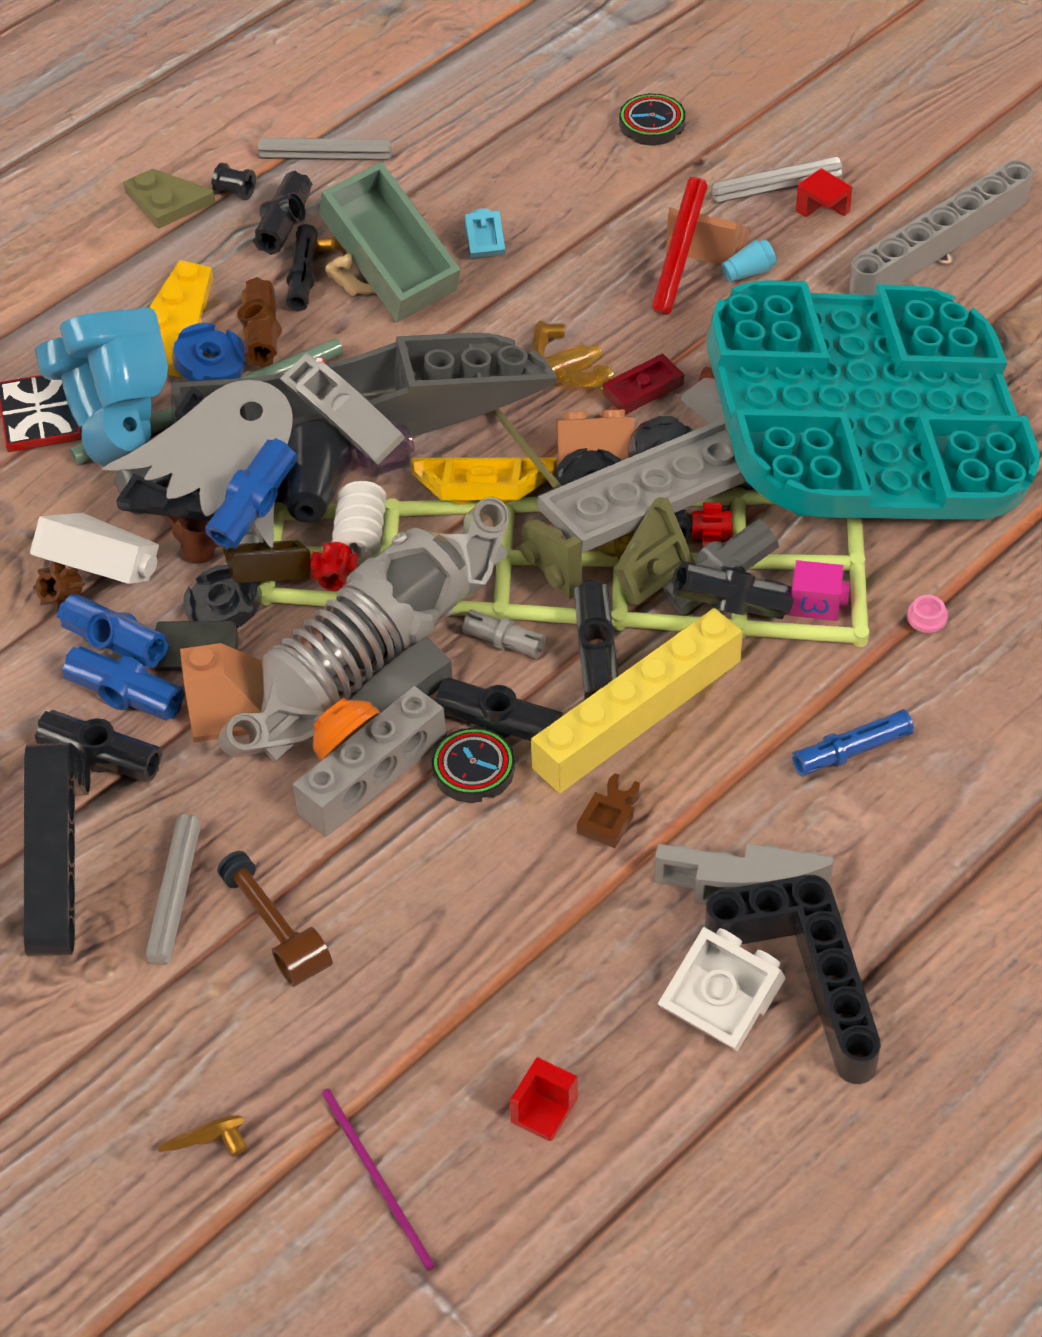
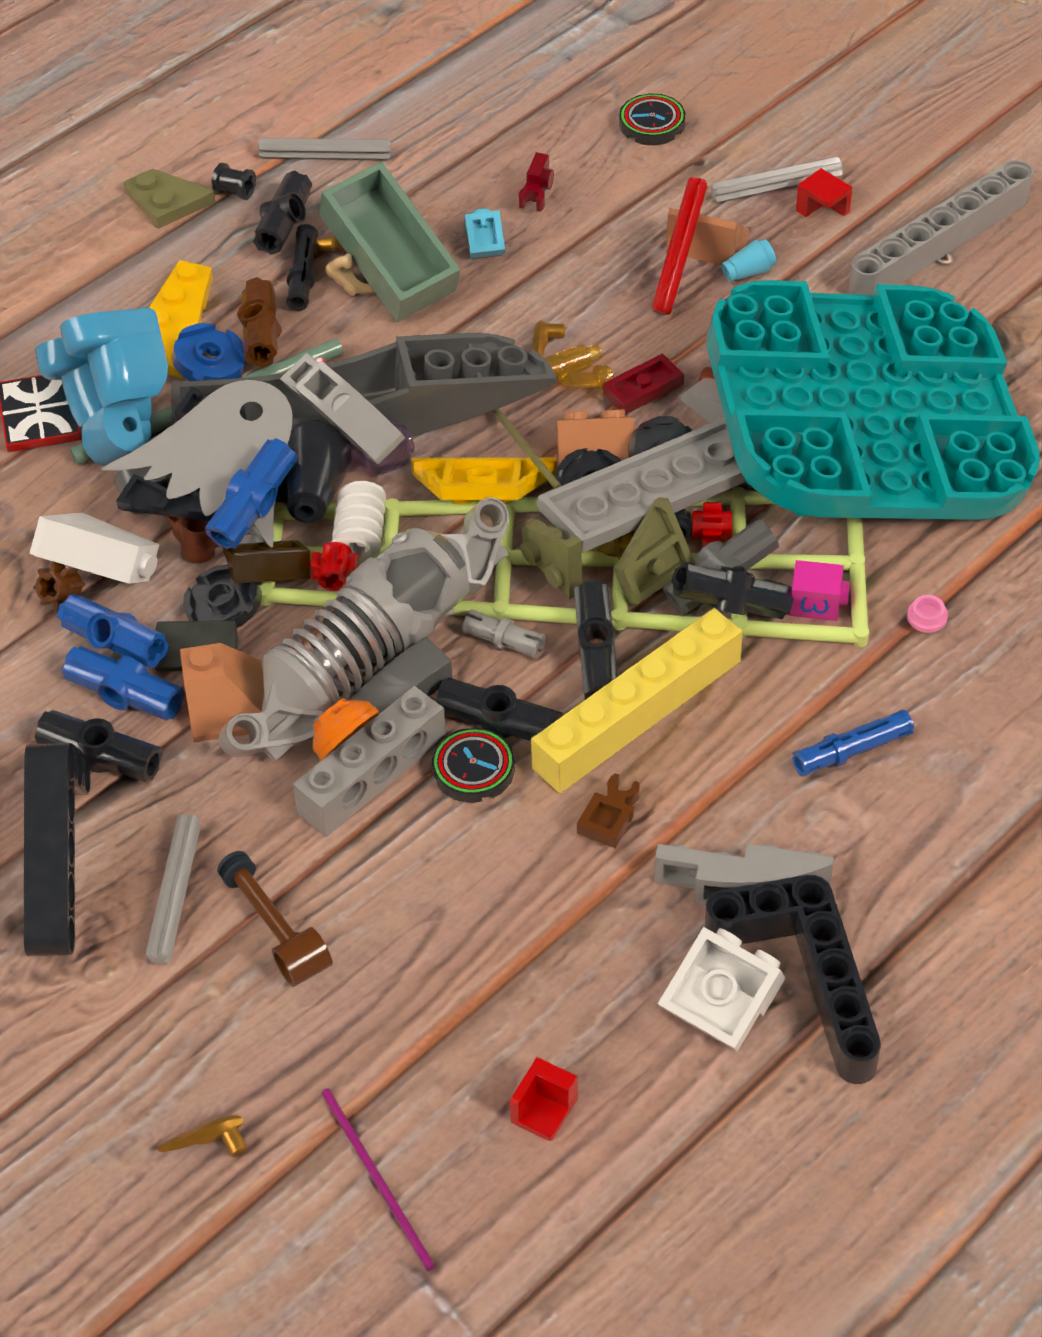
(538, 180): none -> dark red plate

